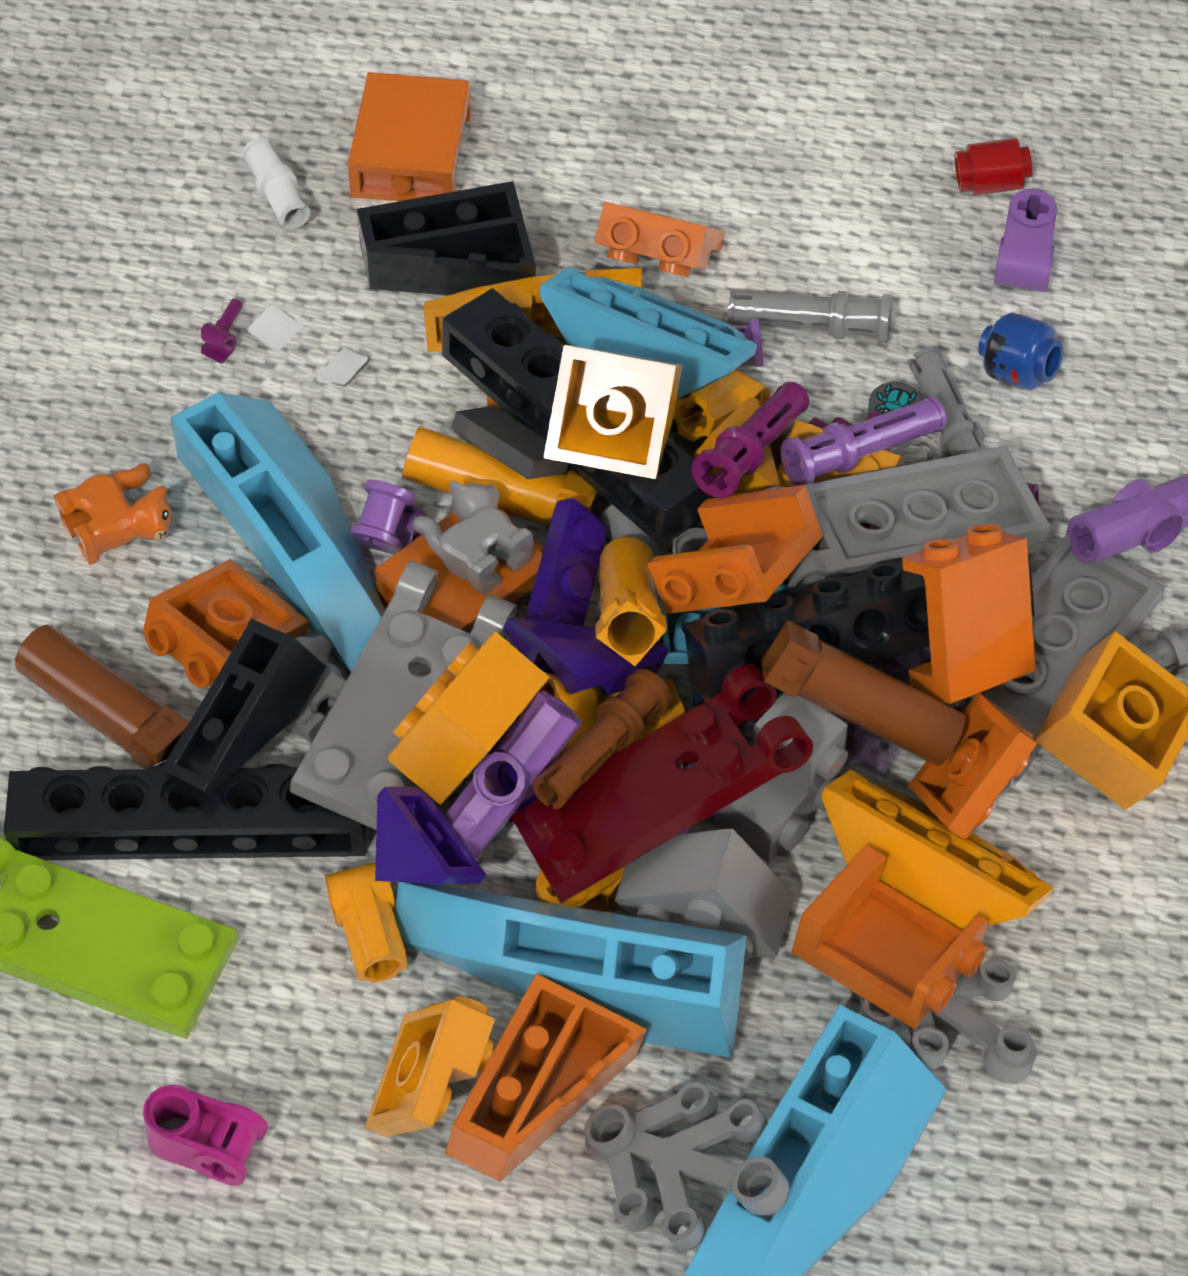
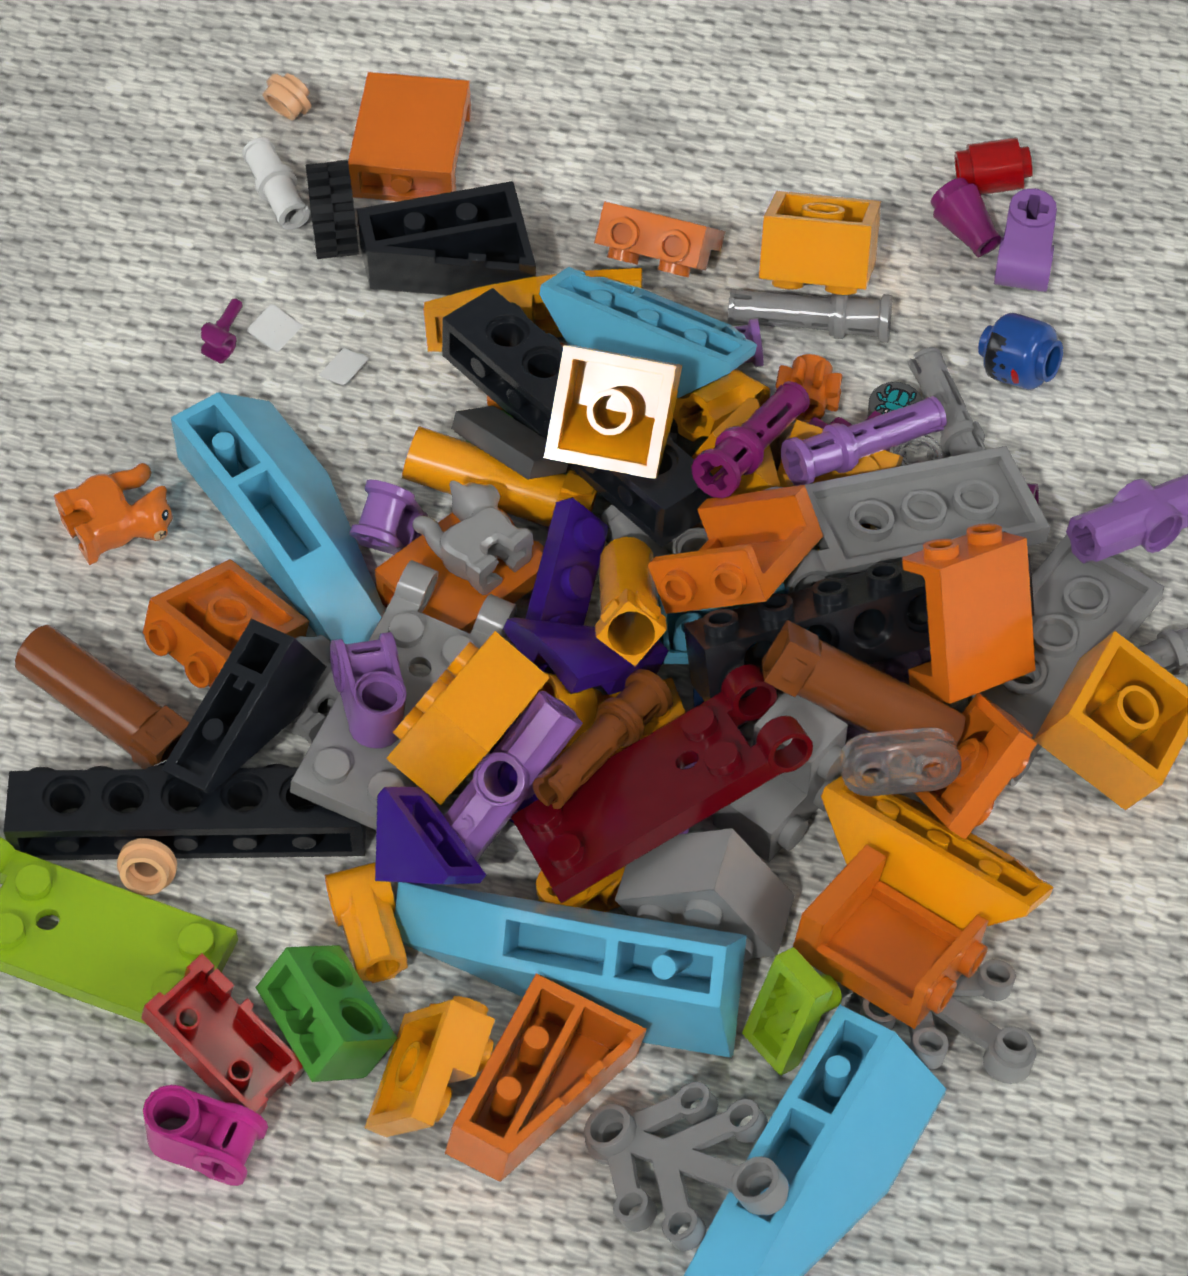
(144, 877): none -> light nougat plate
(222, 1037): none -> red piece
(287, 95): none -> light nougat plate
(326, 1013): none -> bright green brick
(332, 209): none -> black tyre
(369, 680): none -> medium lavender piece
(789, 1010): none -> lime tile
(816, 377): none -> orange gear
(819, 241): none -> light orange brick
(900, 760): none -> clear plate
(964, 214): none -> magenta cone

